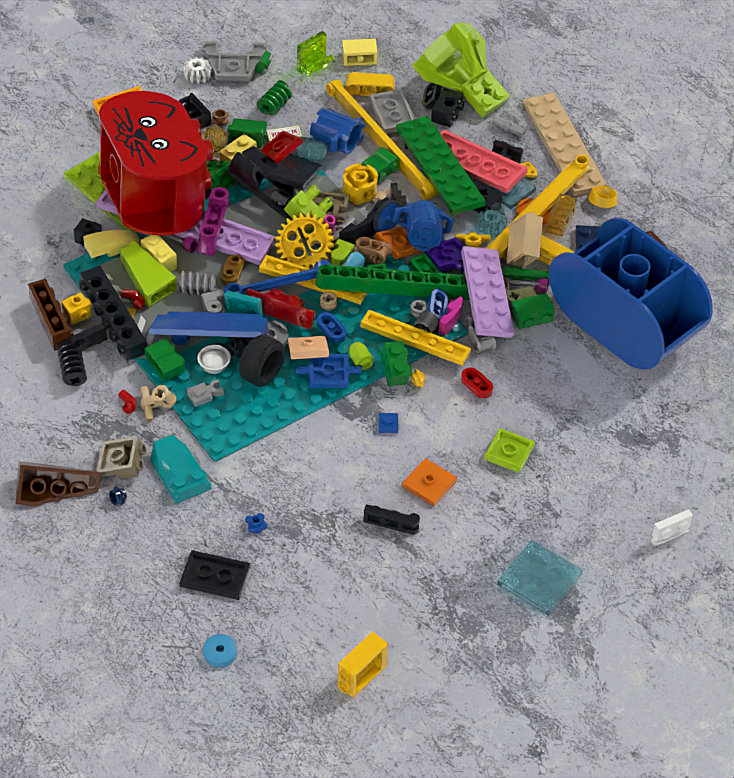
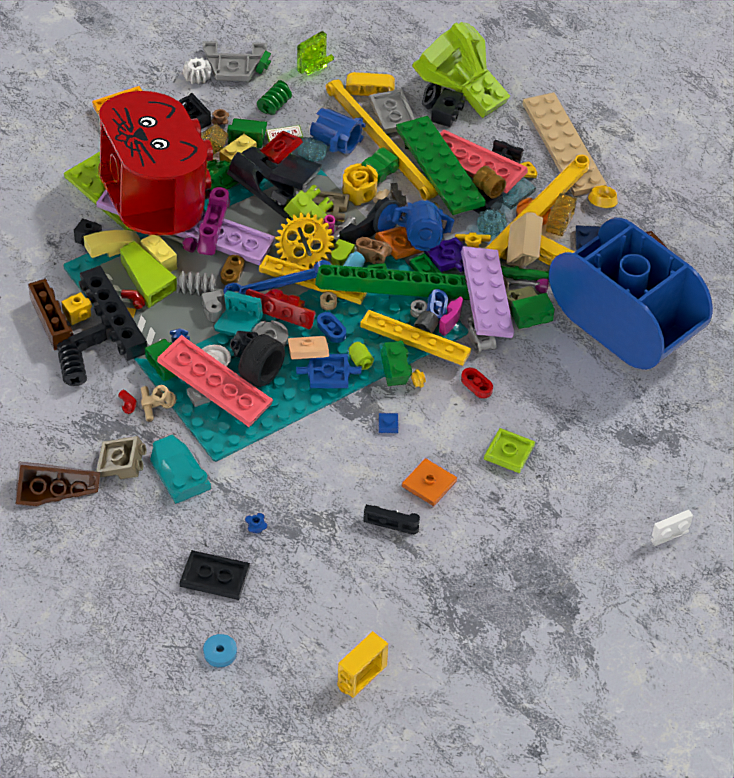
(117, 496): dark blue plate -> none
(209, 324): blue slope -> none
(215, 380): none -> coral plate
(359, 52): light yellow brick -> none
(489, 182): none -> pearl gold wheel
(509, 126): light grey pin -> none
(539, 577): clear light blue plate -> none

